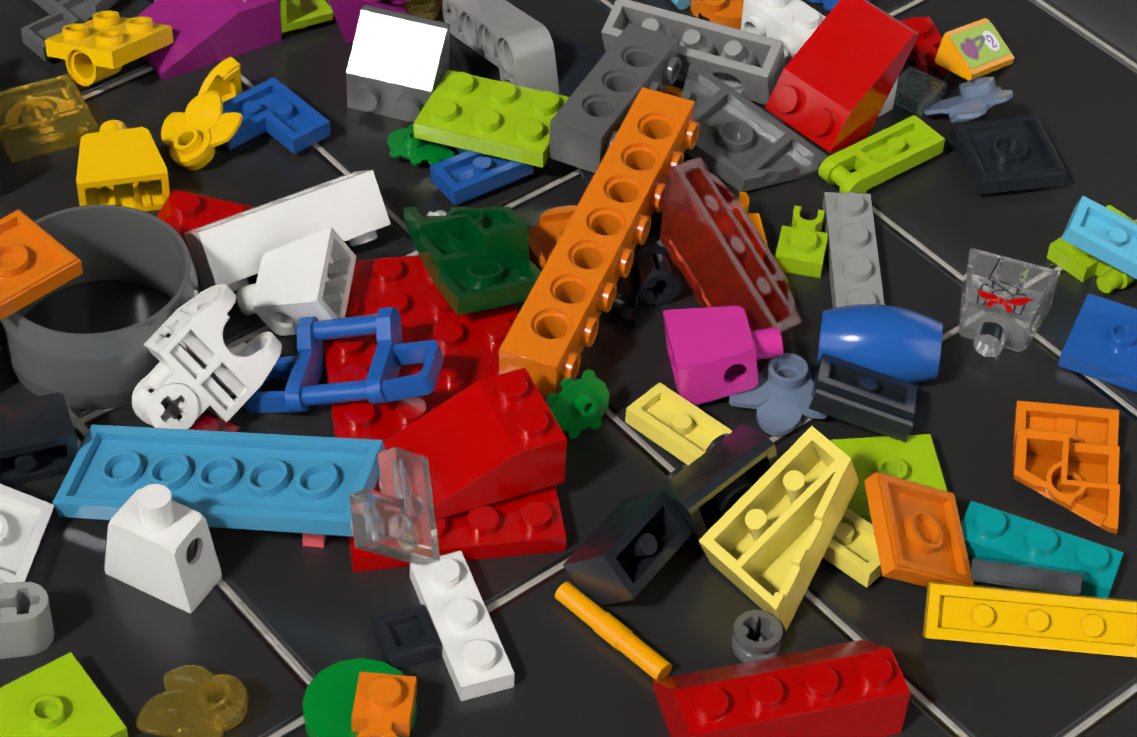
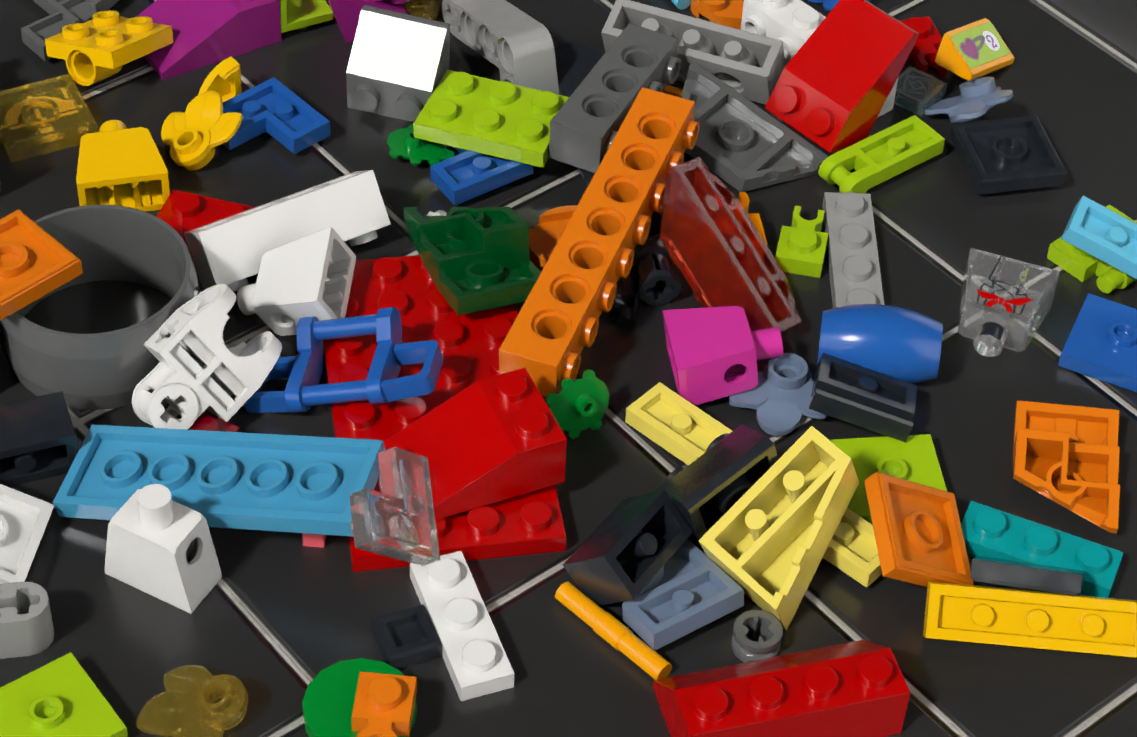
(682, 598): none -> sand blue wing

